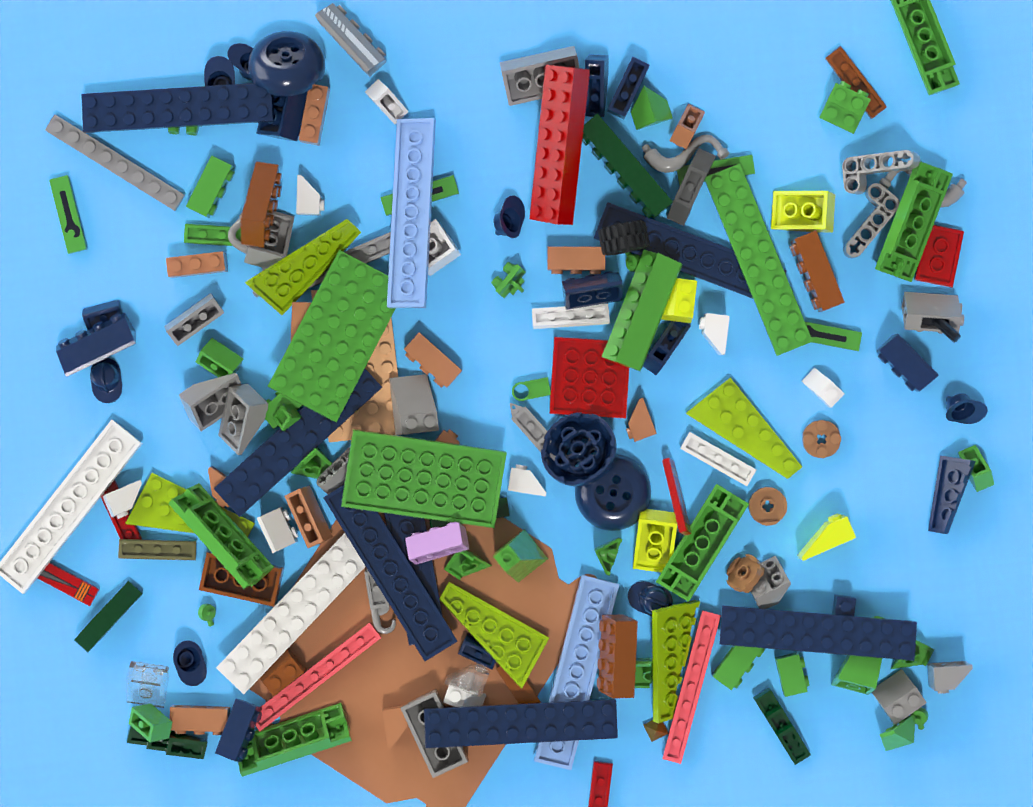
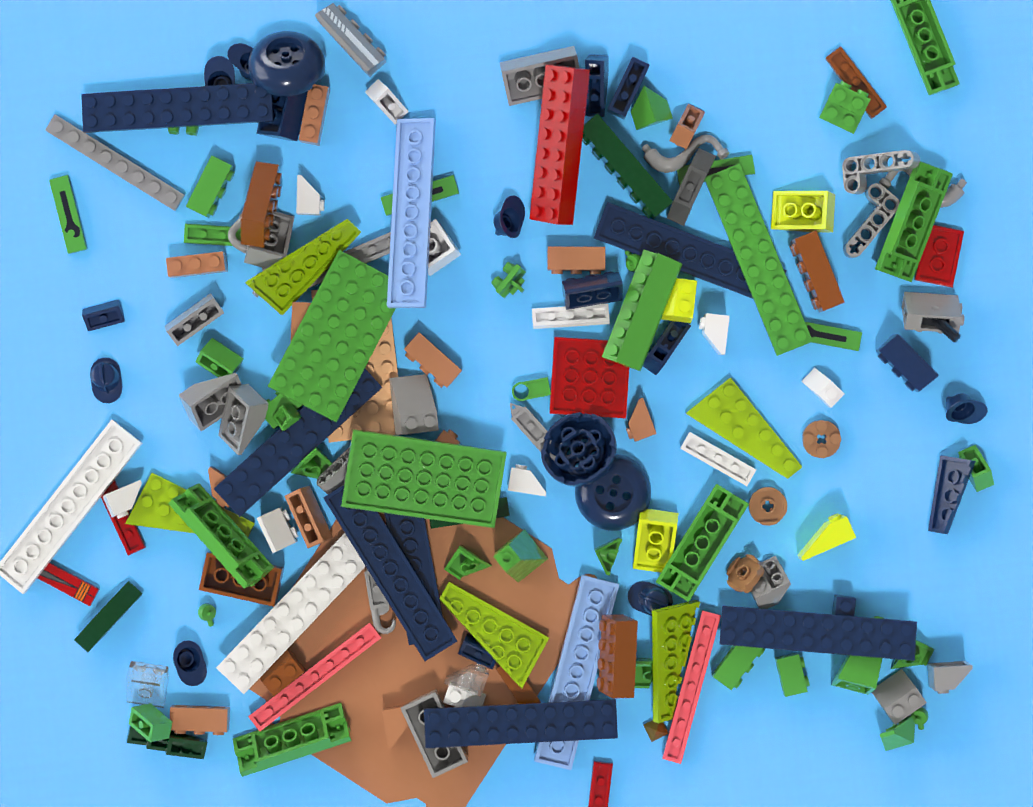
(95, 344): dark blue slope -> none
(157, 549): olive tile -> none
(239, 730): dark blue brick -> none
(437, 543): lavender brick -> none
(623, 238): black tyre -> none
(676, 496): red tile -> none
(782, 726): dark green slope -> none

